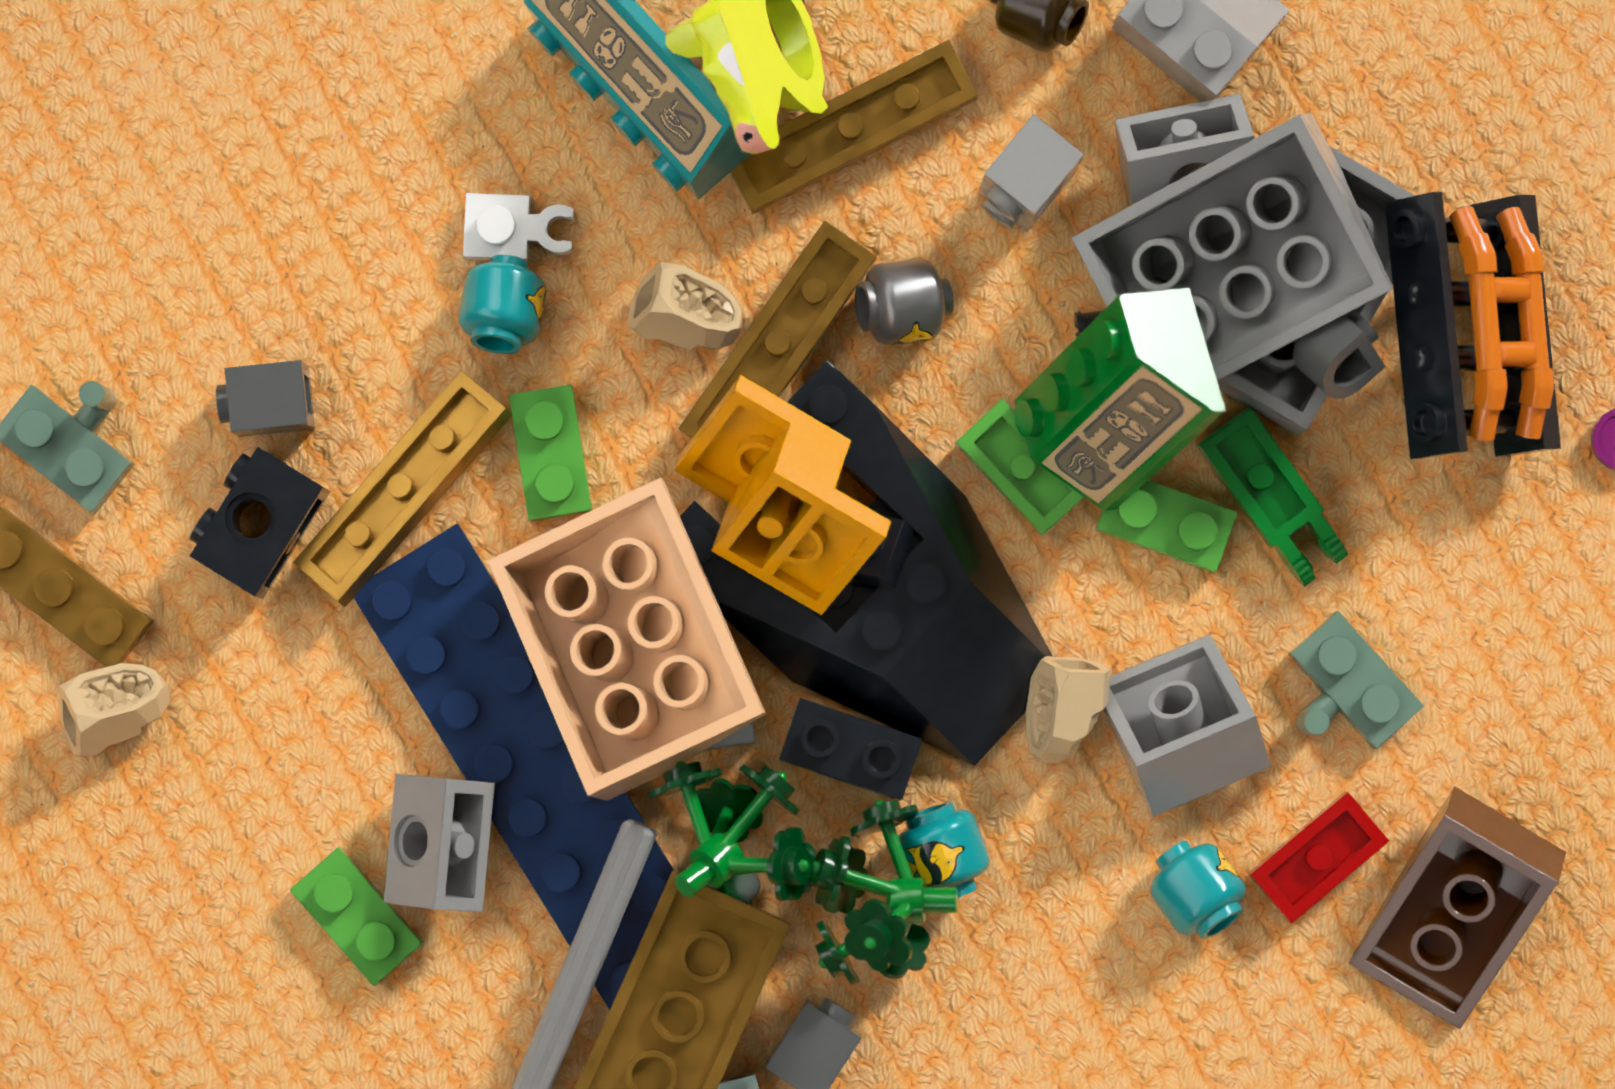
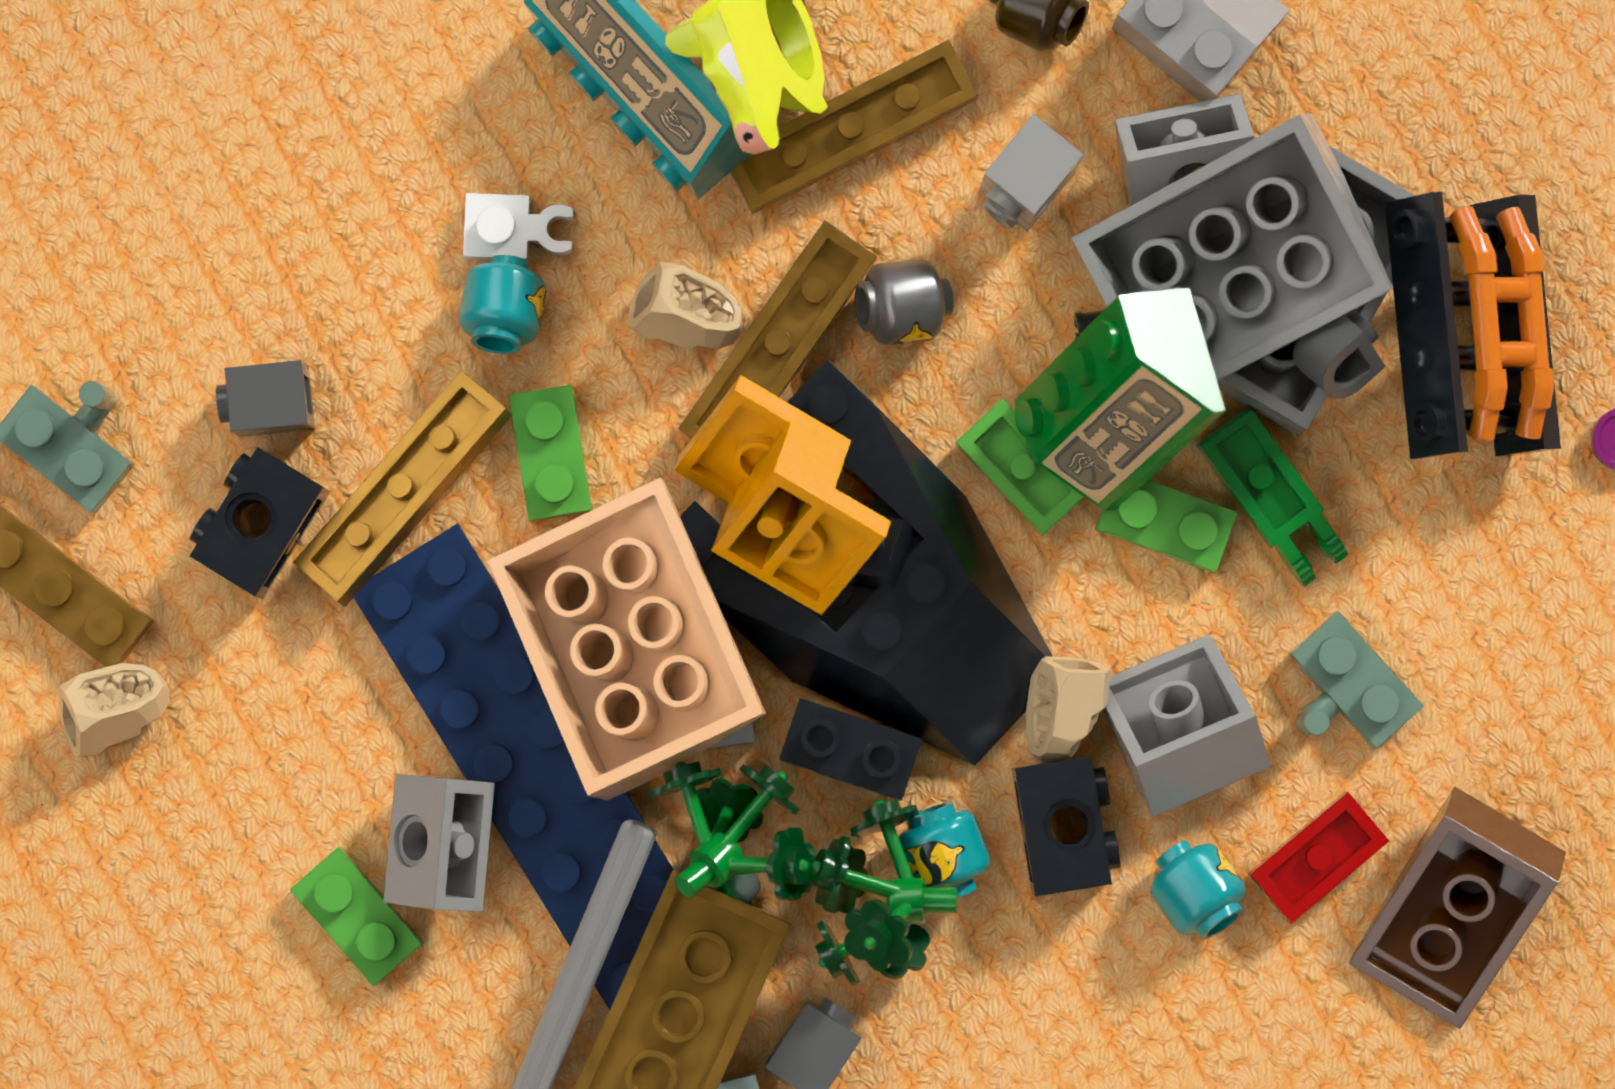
(1057, 865): none -> black brick

